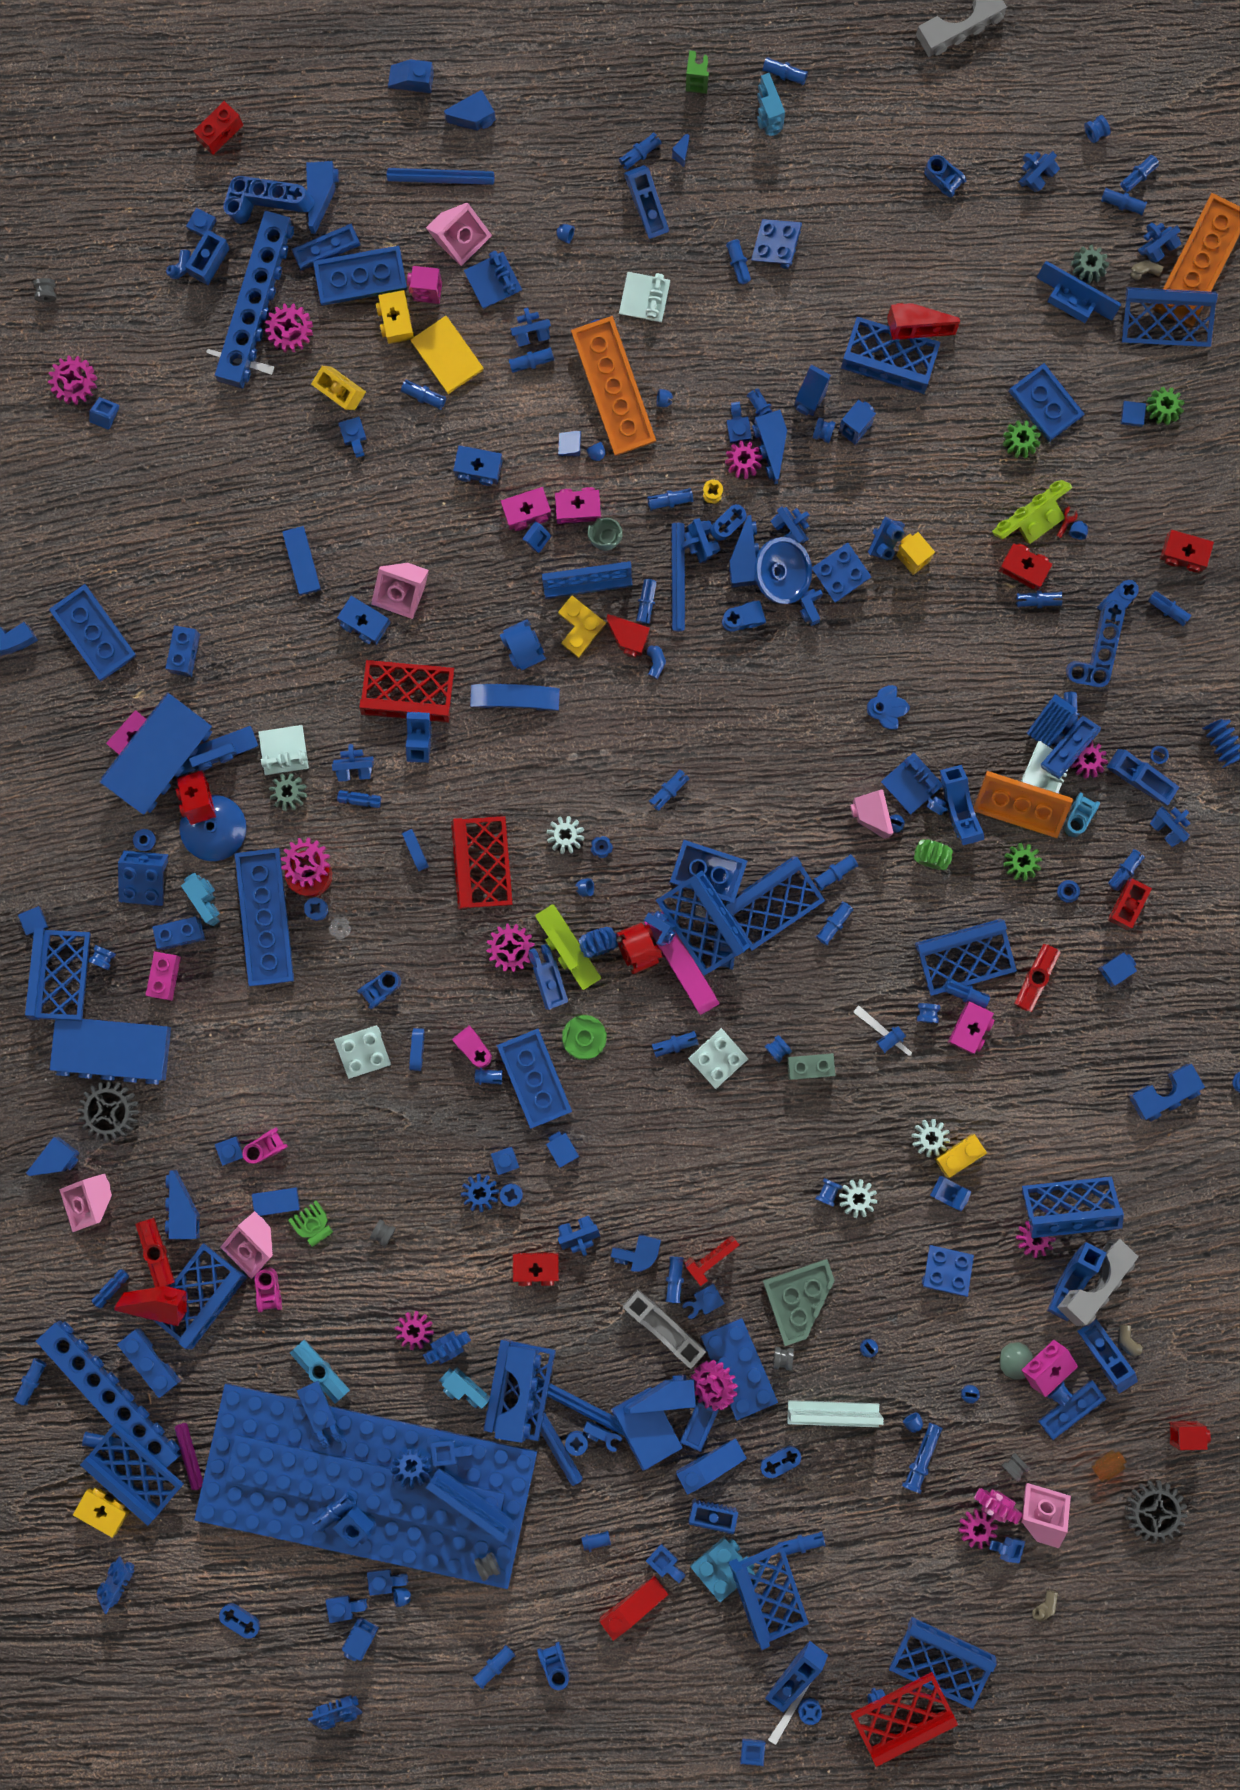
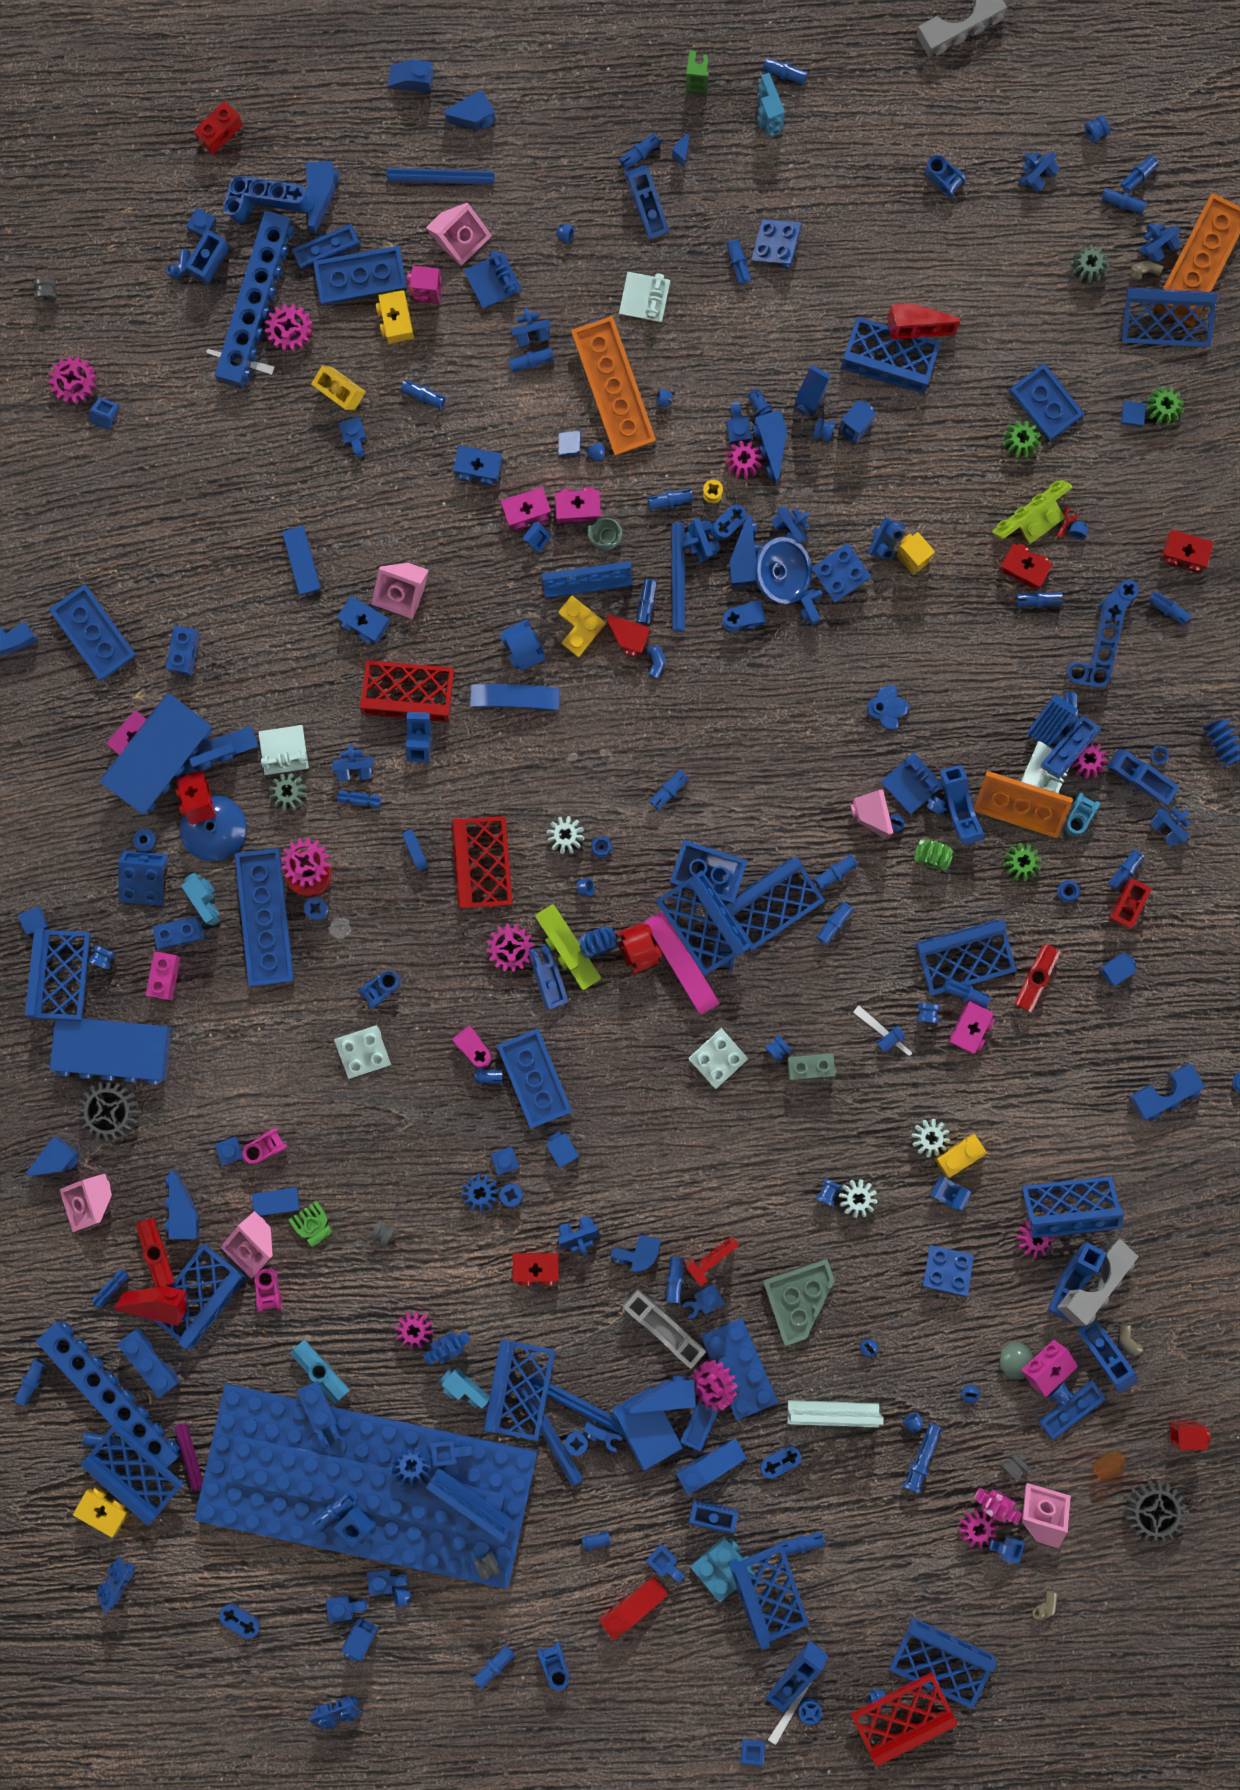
(417, 1049): blue beam -> none
(447, 354): yellow tile -> none
(522, 1364): blue arch -> none
(584, 1037): bright green tile -> none
(660, 922): blue bracket -> none
(675, 1044): blue pin -> none
(783, 1358): dark grey wheel -> none
(1075, 295): blue bracket -> none

